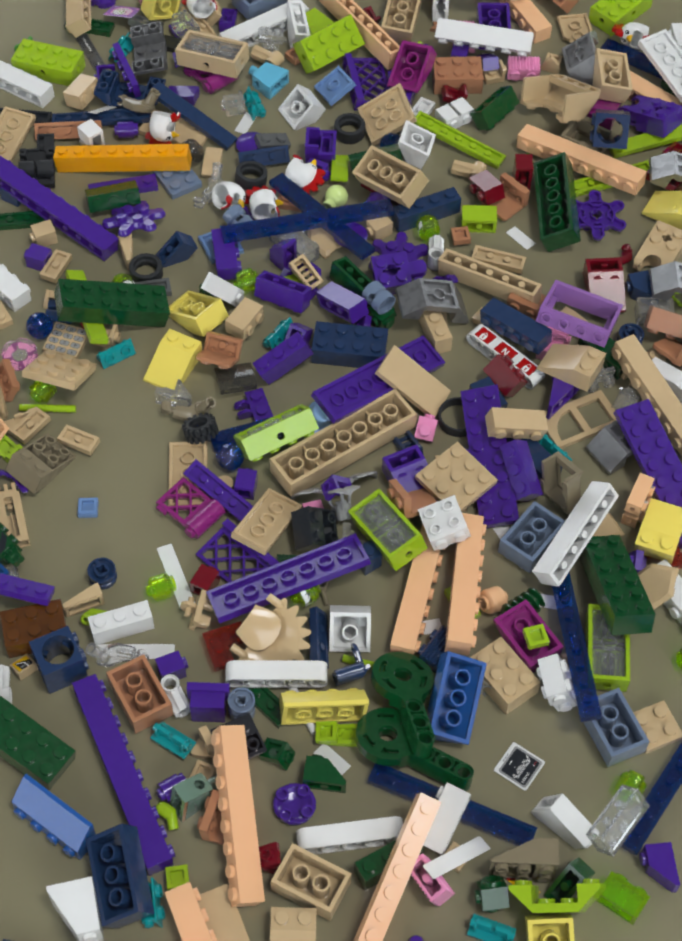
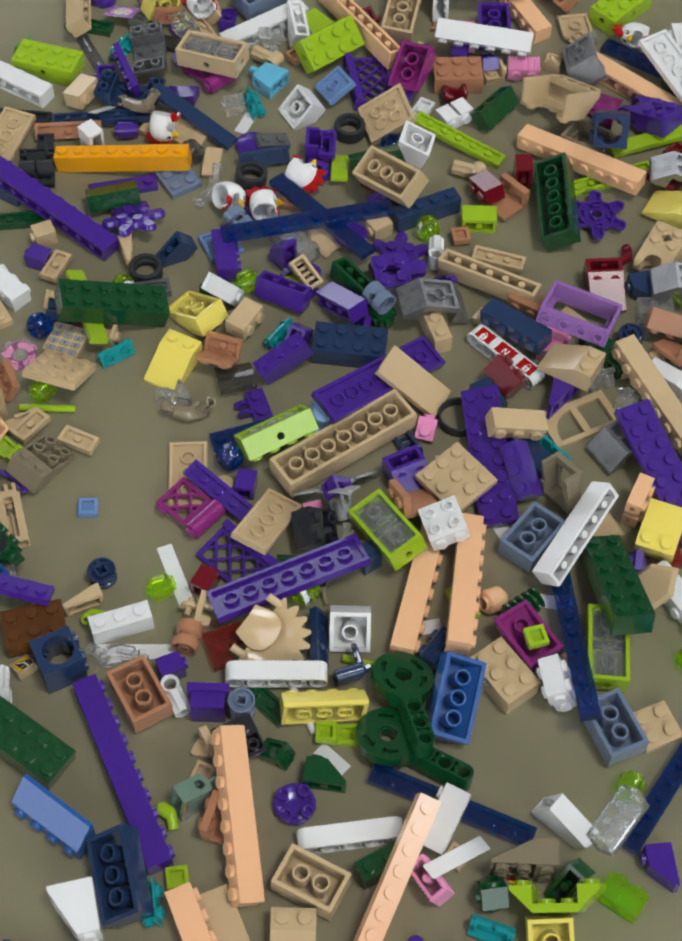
(165, 14): none -> nougat plate
(165, 787): dark purple brick -> none
(172, 739): teal hinge -> none
(187, 637): none -> nougat wheel
(200, 428): black tyre -> none
(270, 857): dark red bracket -> none
(335, 197): yellowish green piece -> none
(519, 766): sticker -> none
(520, 237): white sticker -> none
(612, 75): tan slope -> none

